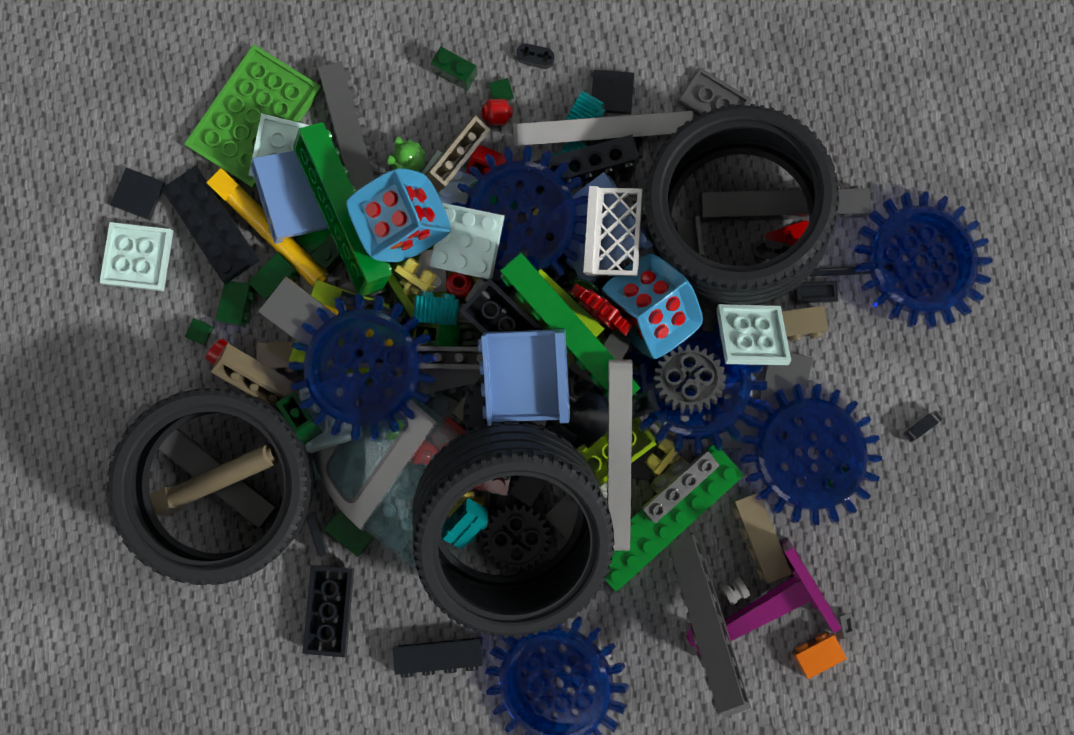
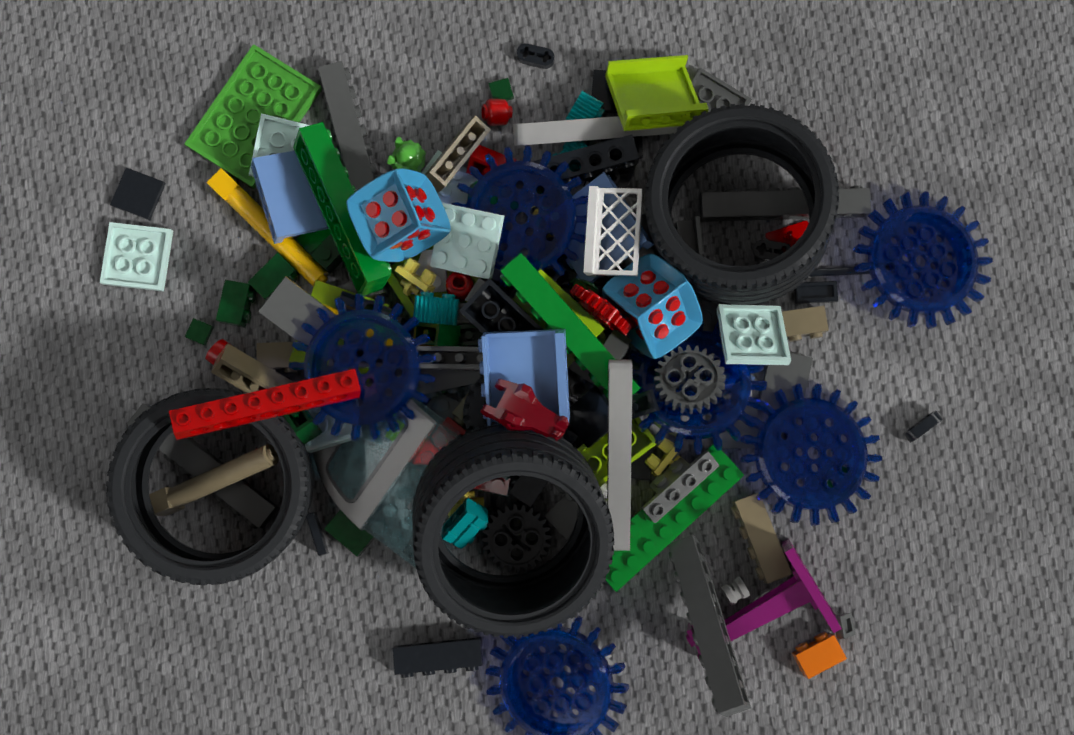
(210, 225): black plate -> none
(264, 404): none -> red brick
(328, 610): black brick -> none
(454, 68): dark green brick -> none
(523, 411): none -> dark red animal
(653, 92): none -> lime panel

